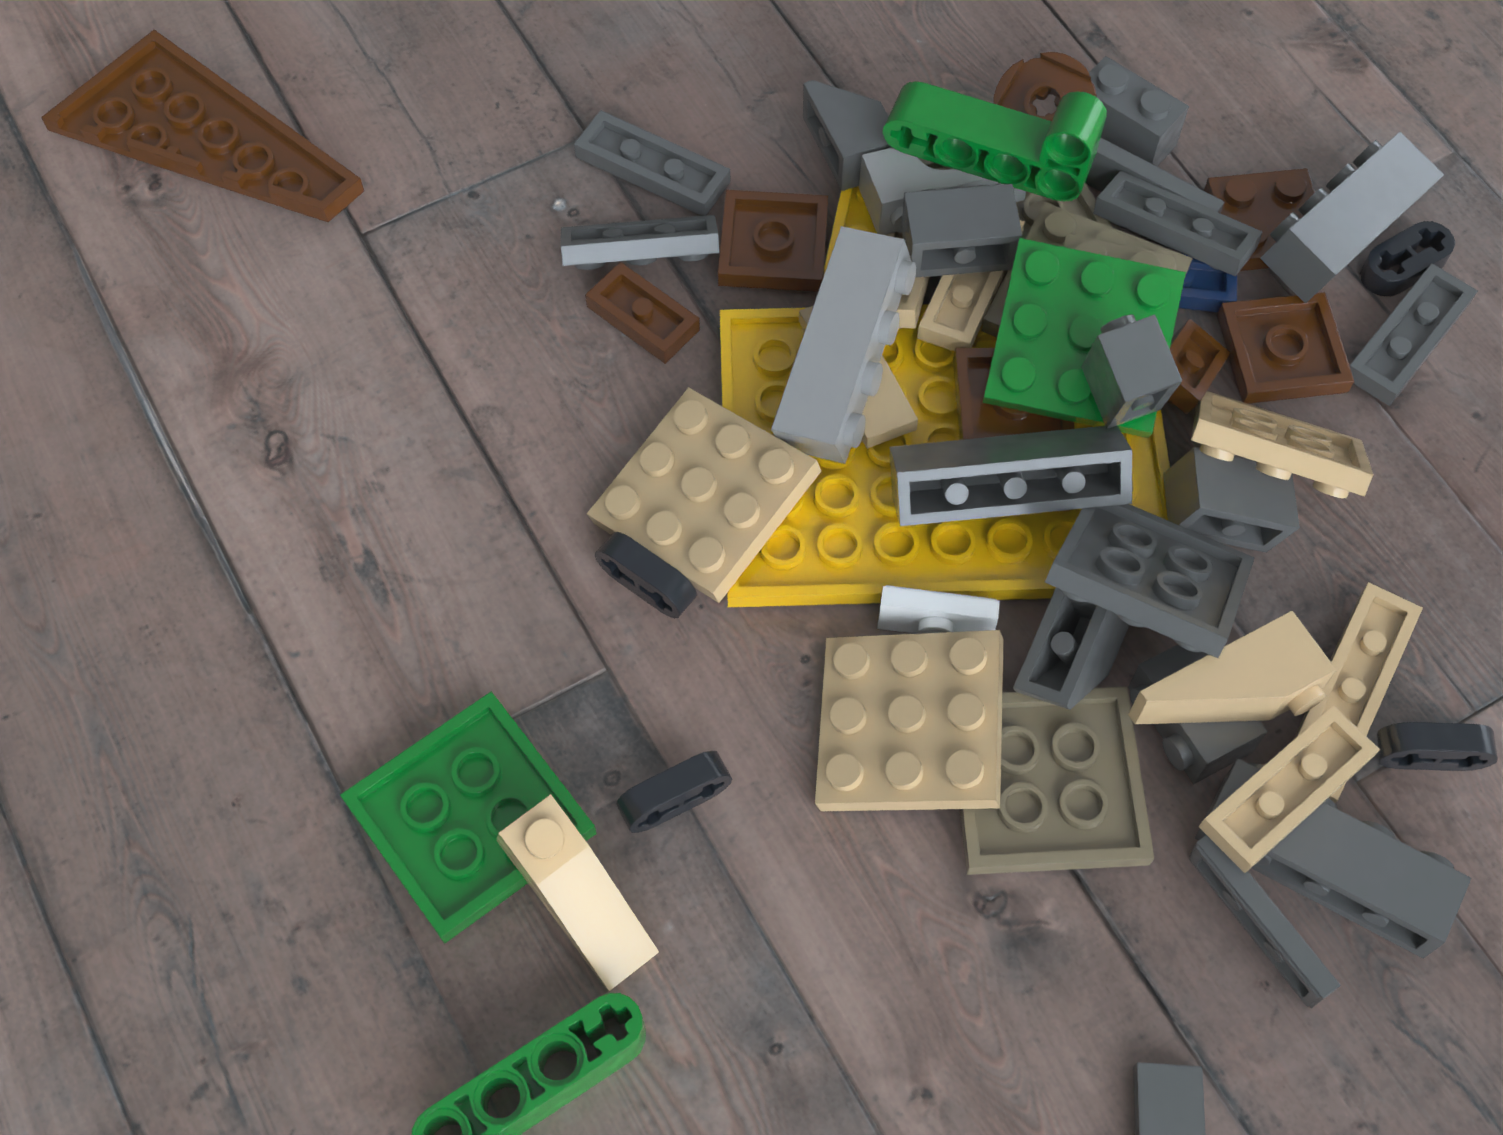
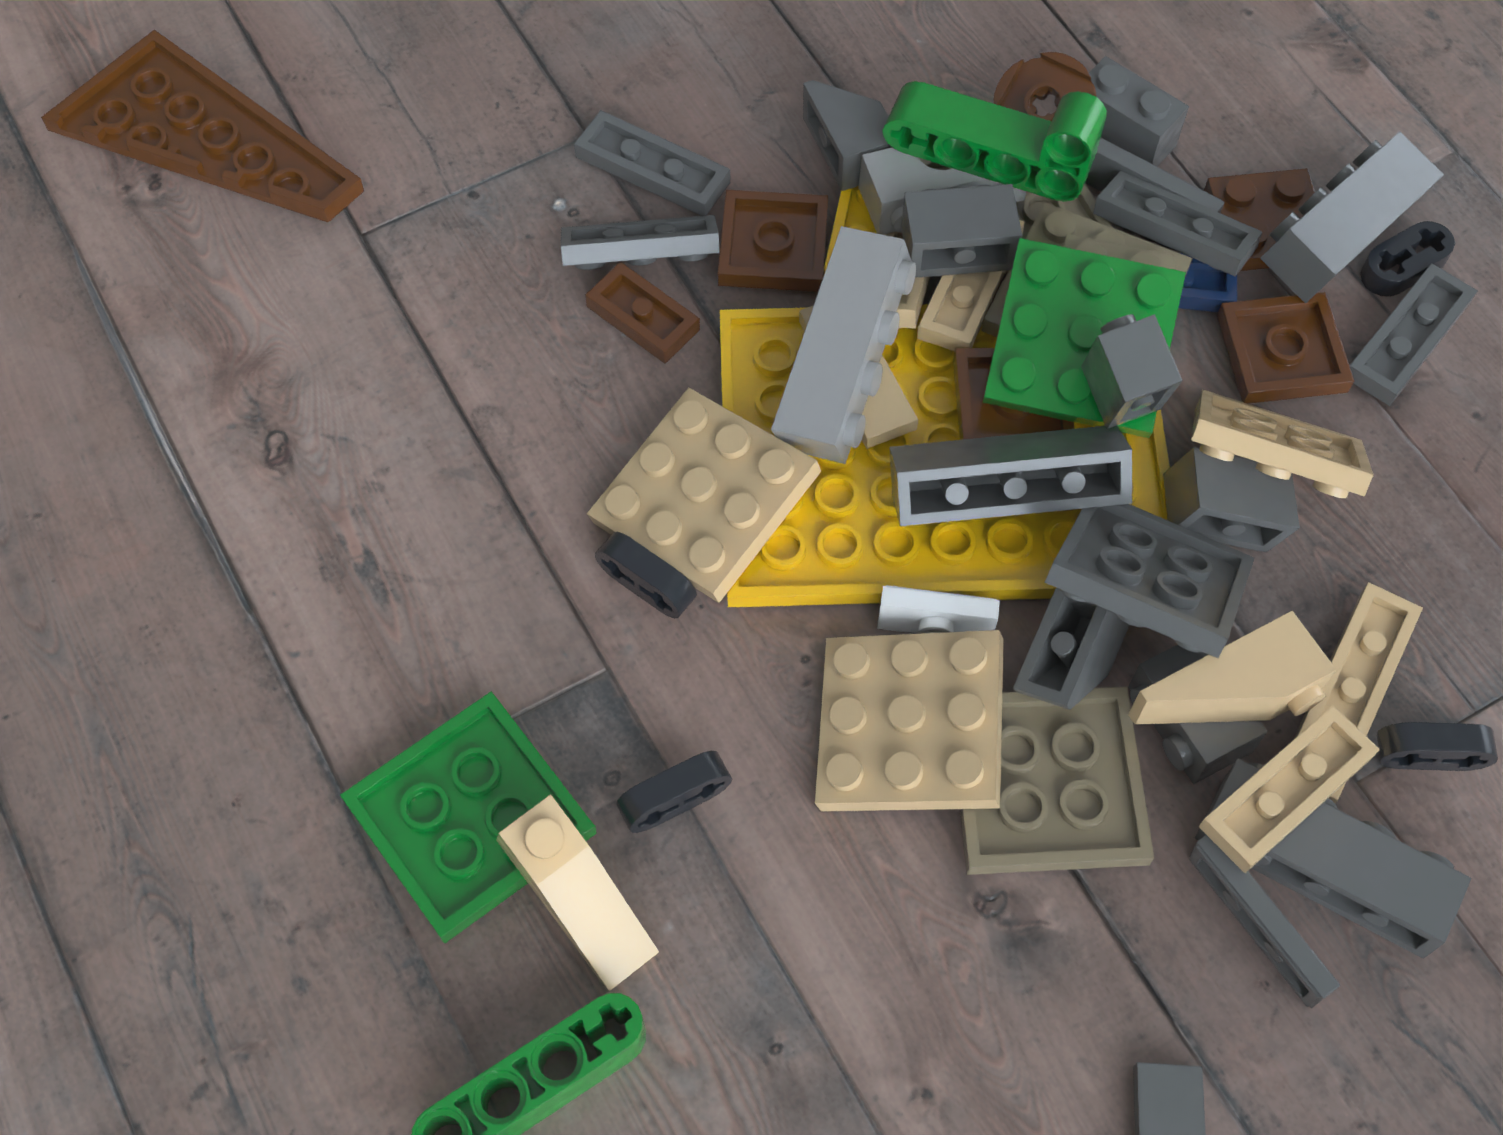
(1198, 362): reddish brown plate -> none

